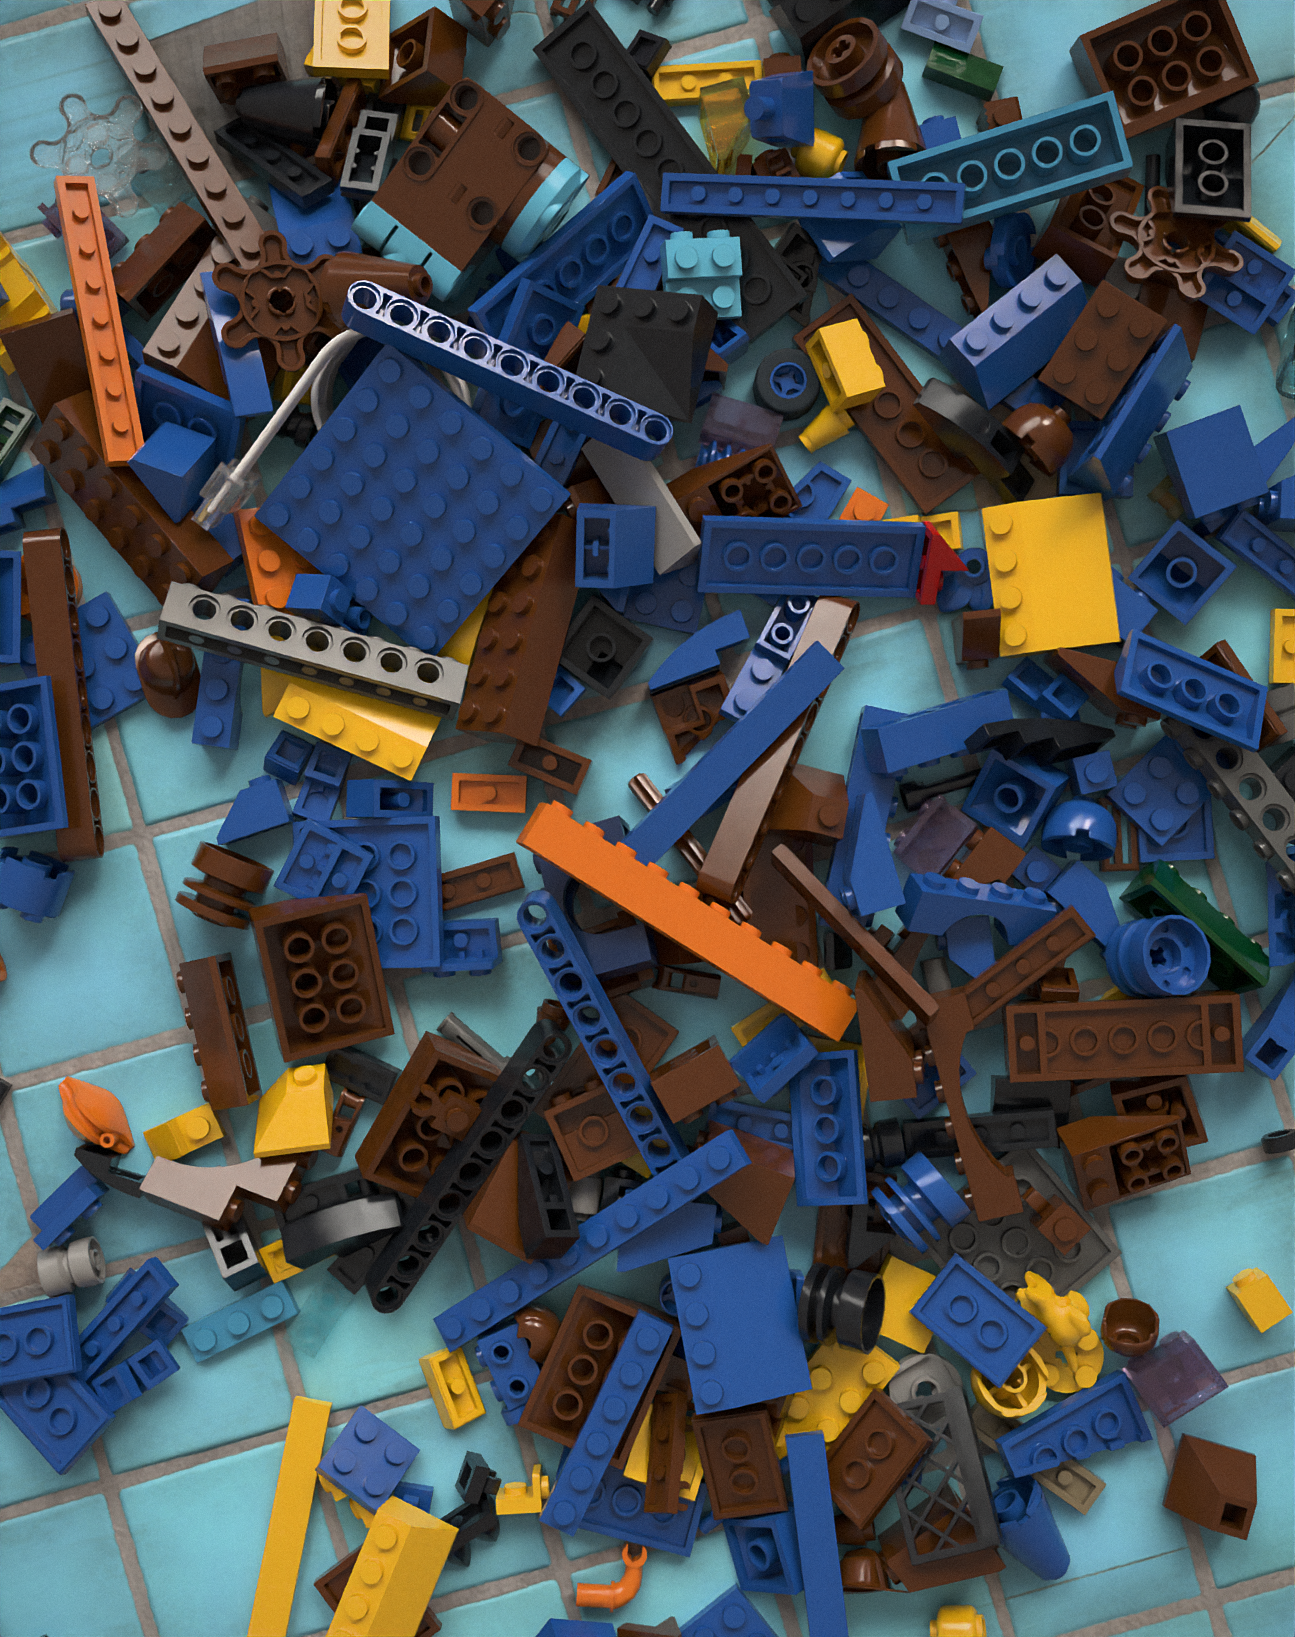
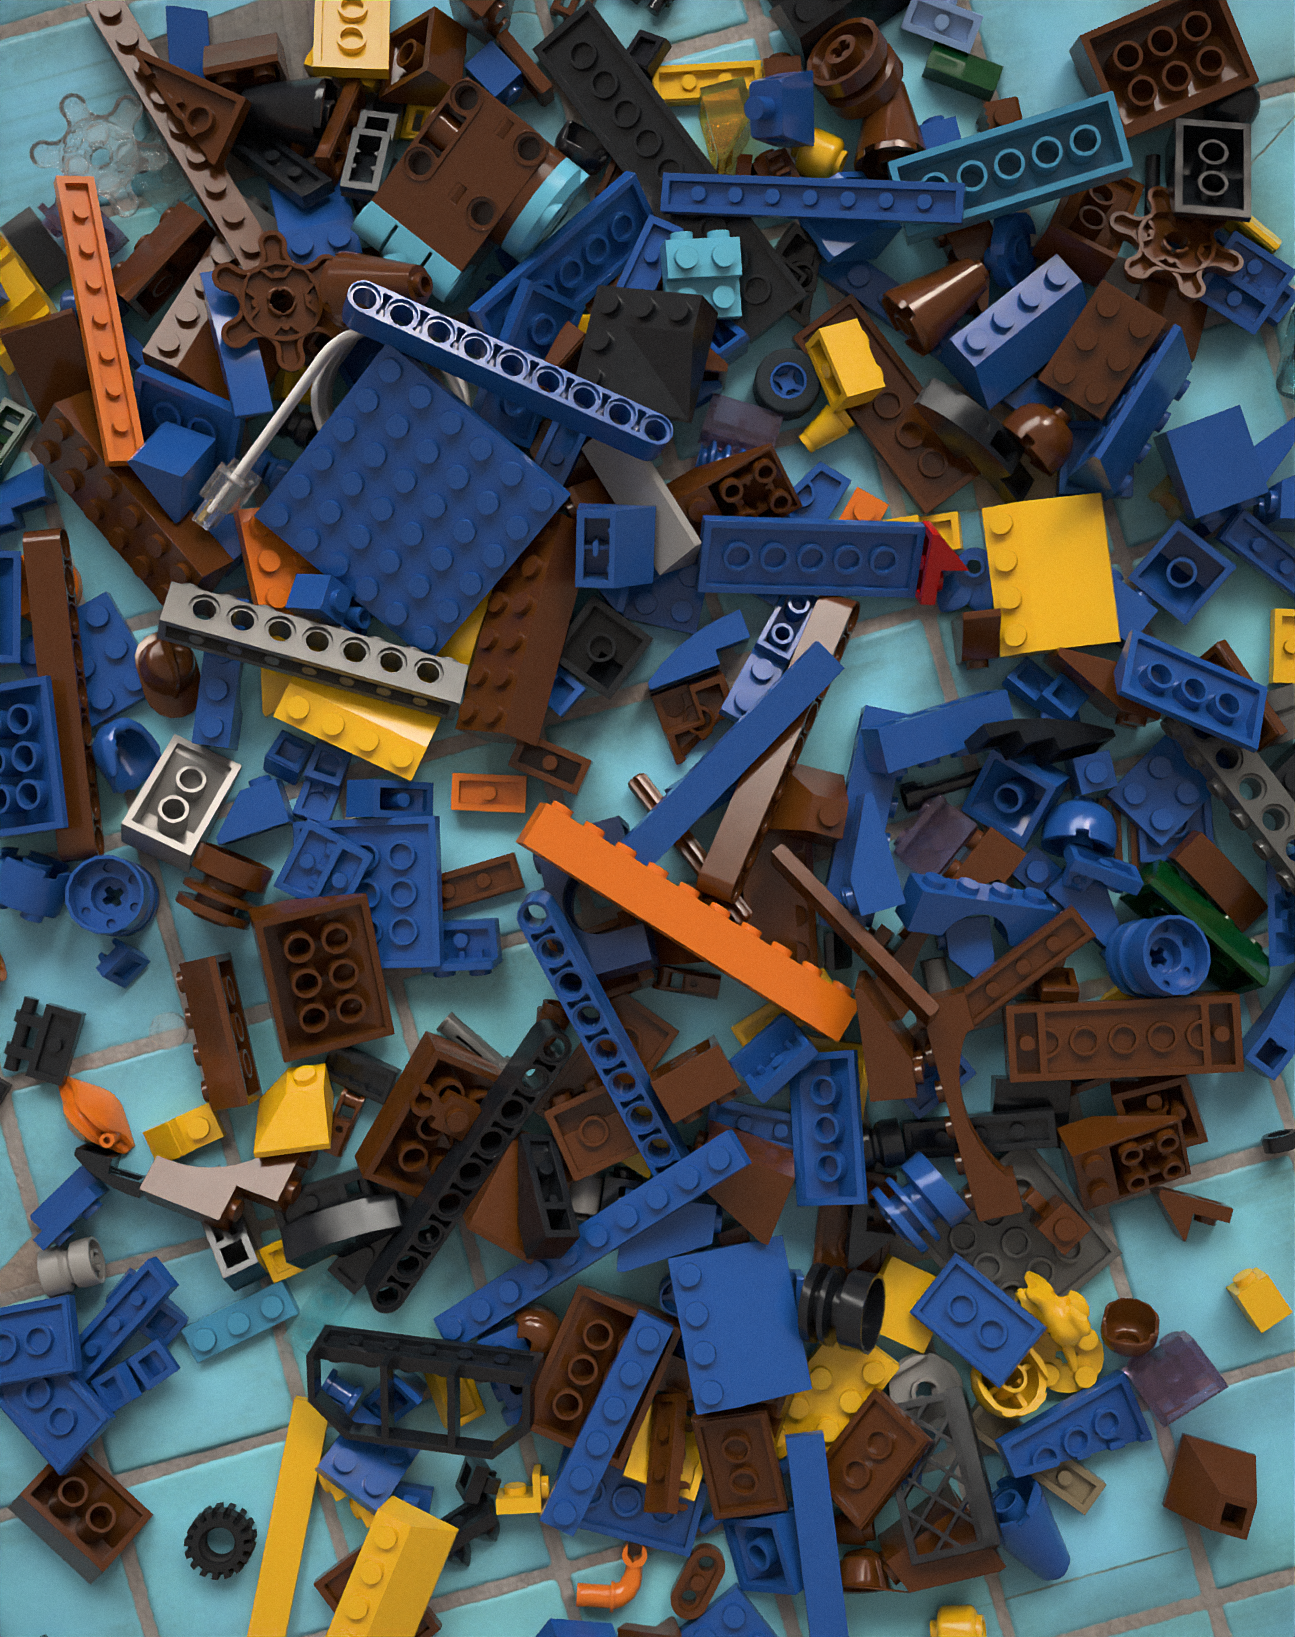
(37, 248): none -> black slope
(54, 1043): none -> black plate
(81, 1515): none -> reddish brown slope
(92, 890): none -> blue wheel
(122, 963): none -> blue tile
(125, 753): none -> blue hair
(168, 1030): none -> clear tile
(179, 802): none -> light grey slope
(187, 37): none -> blue slope
(206, 109): none -> reddish brown wing
(208, 1559): none -> black tyre
(271, 469): none -> blue wheel
(342, 1391): none -> blue bush
(408, 1393): none -> blue slope
(423, 1355): none -> black plate
(496, 74): none -> blue brick
(532, 76): none -> reddish brown tile
(581, 147): none -> black hair
(699, 1579): none -> reddish brown plate
(934, 303): none -> reddish brown cone
(1086, 865): none -> blue hinge
(1180, 1206): none -> reddish brown slope
(1218, 879): none -> reddish brown slope

